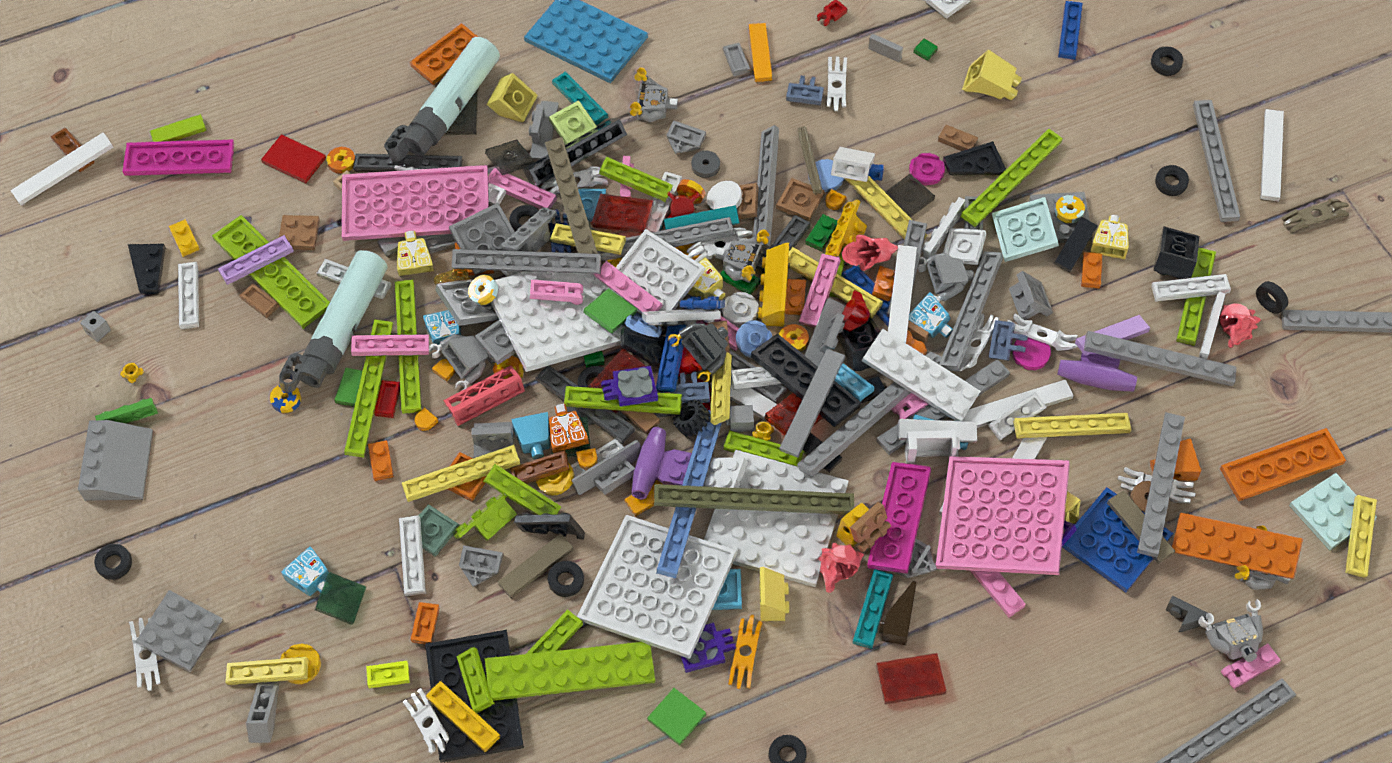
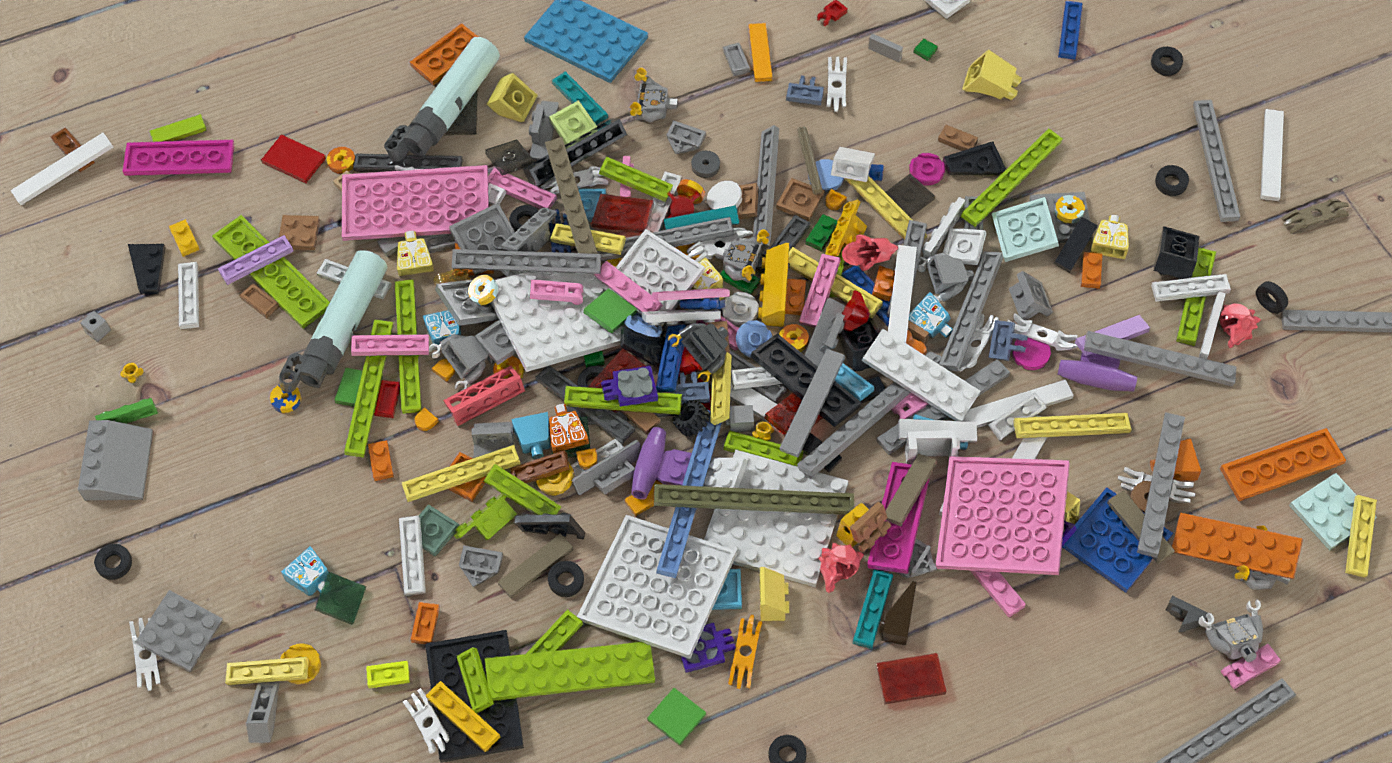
(690, 294): none -> bright pink tile
(910, 489): none -> dark tan tile

